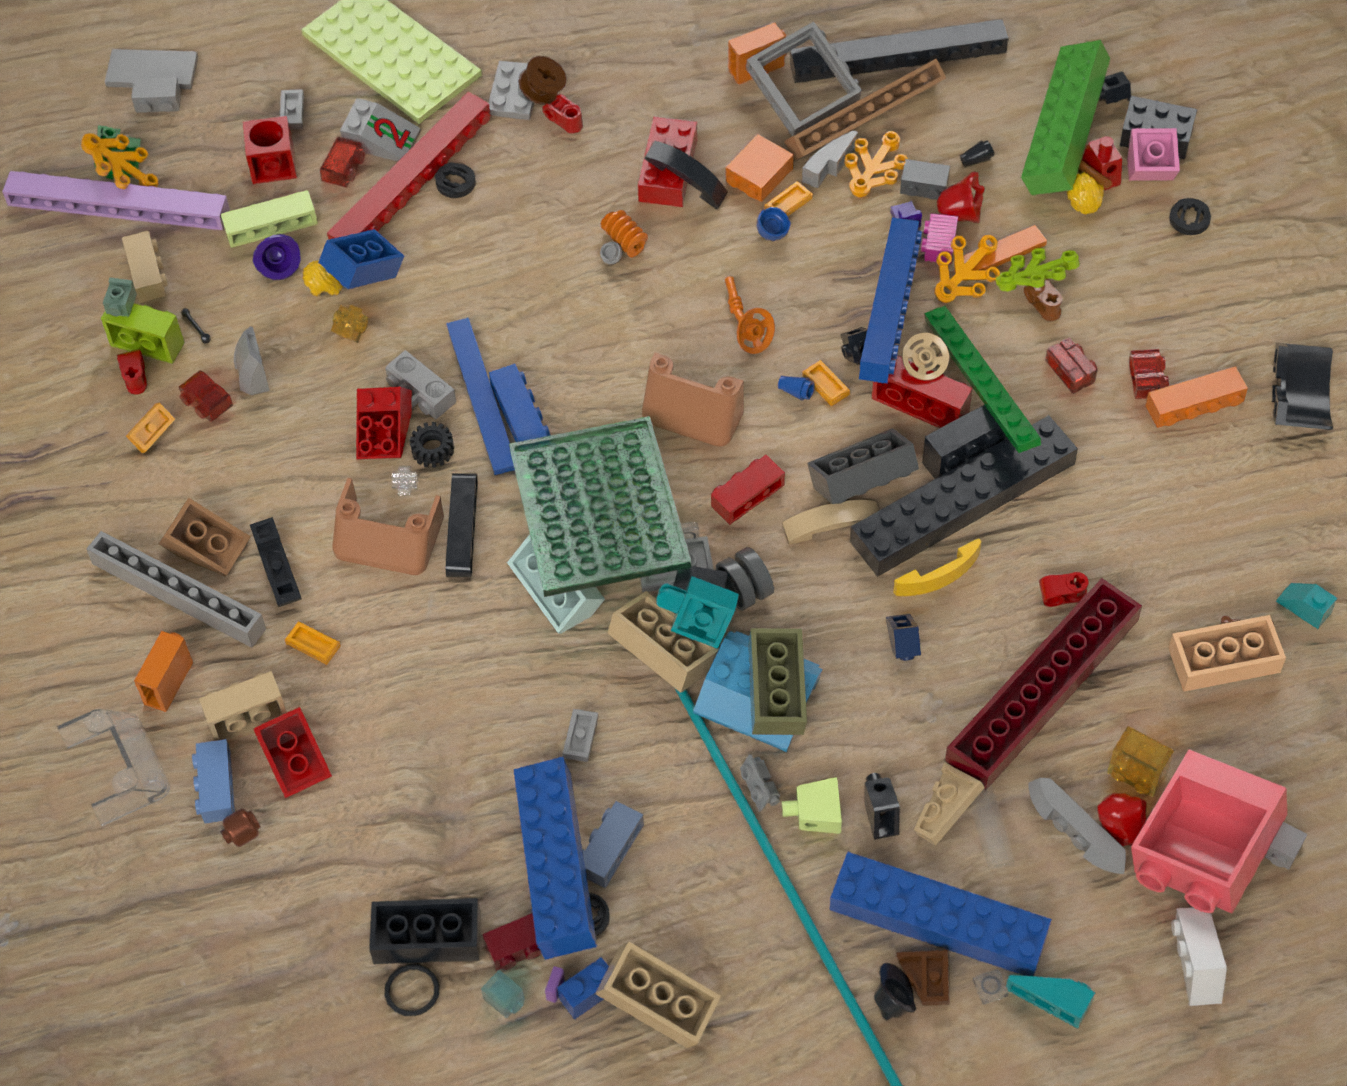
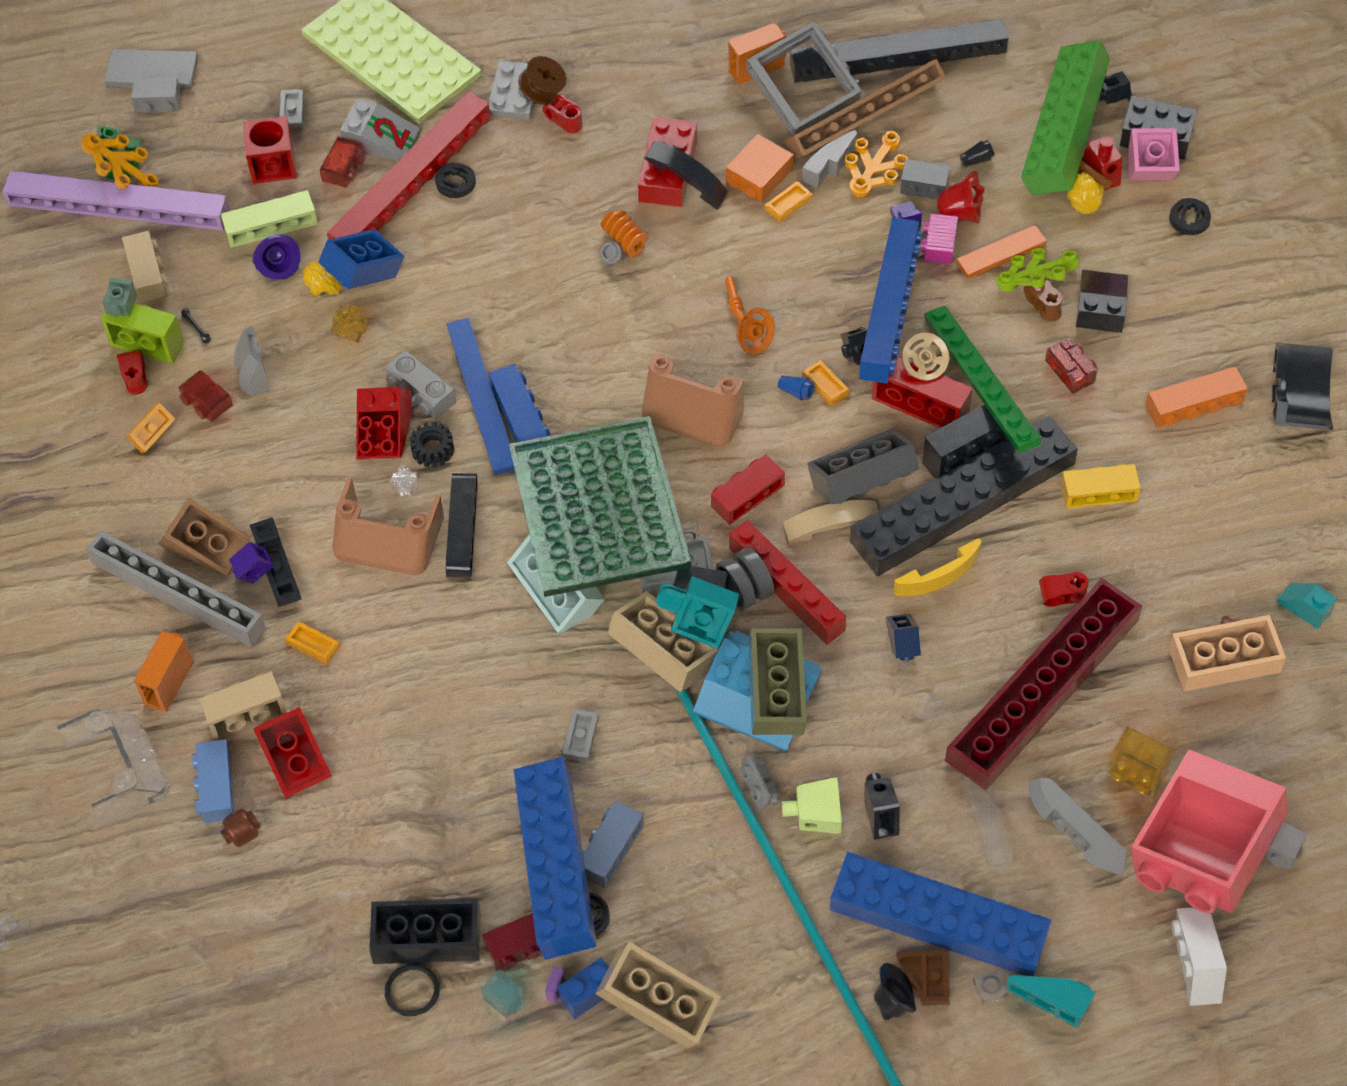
(251, 563): none -> dark purple brick
(773, 224): blue hair -> none
(792, 585): none -> red brick
(950, 800): tan wing -> none
(963, 271): light orange plant -> none
(1100, 486): none -> yellow brick
(1102, 301): none -> black slope
(1122, 817): red piece -> none
(1147, 372): clear red brick -> none

